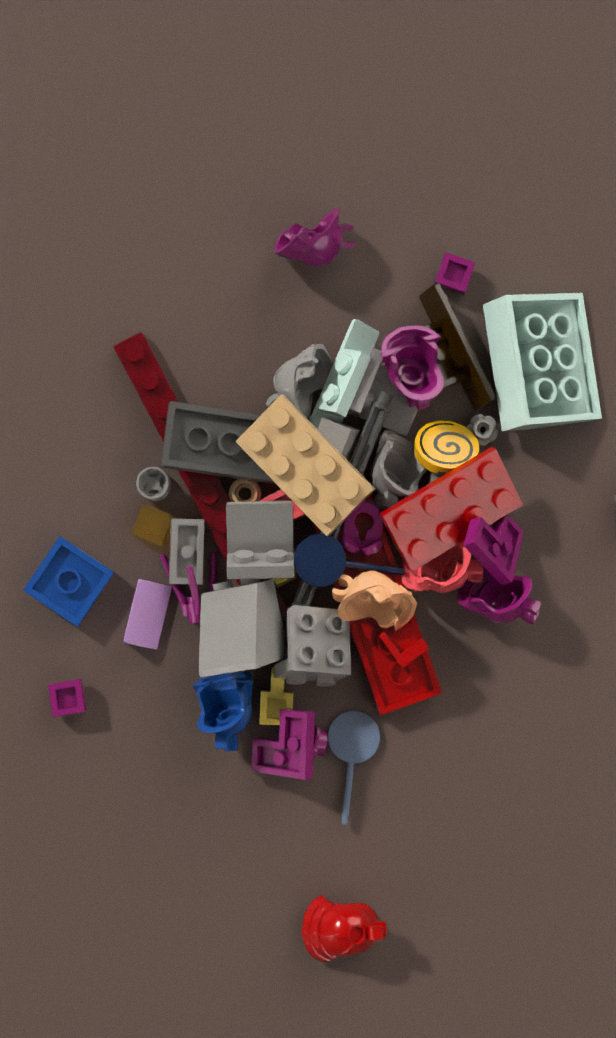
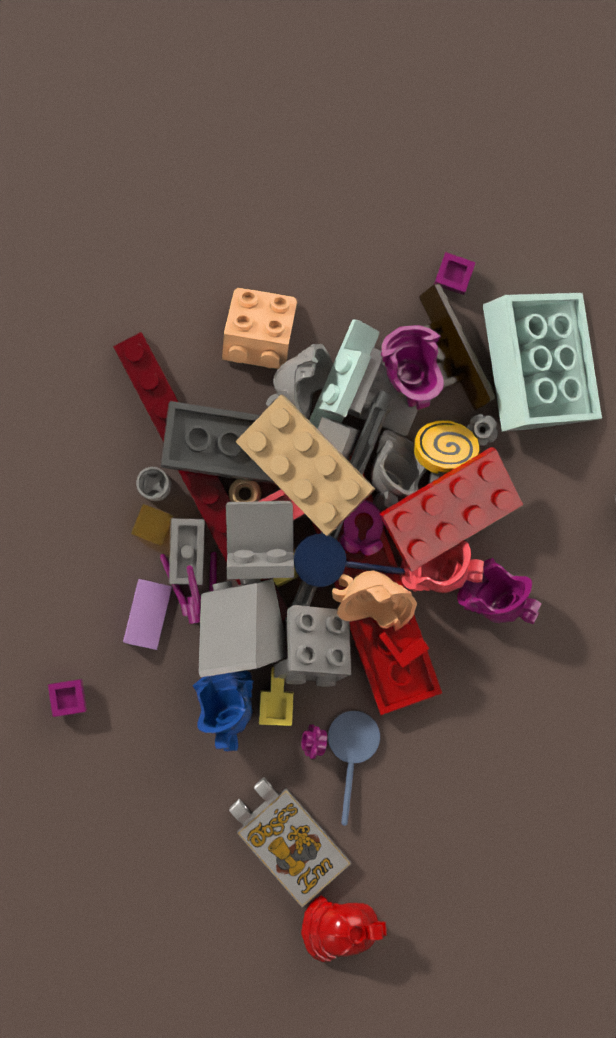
(69, 581): blue plate -> none
(258, 328): none -> light nougat bracket
(289, 842): none -> tile
(294, 750): magenta plate -> none
(314, 245): magenta helmet -> none
(495, 546): magenta plate -> none

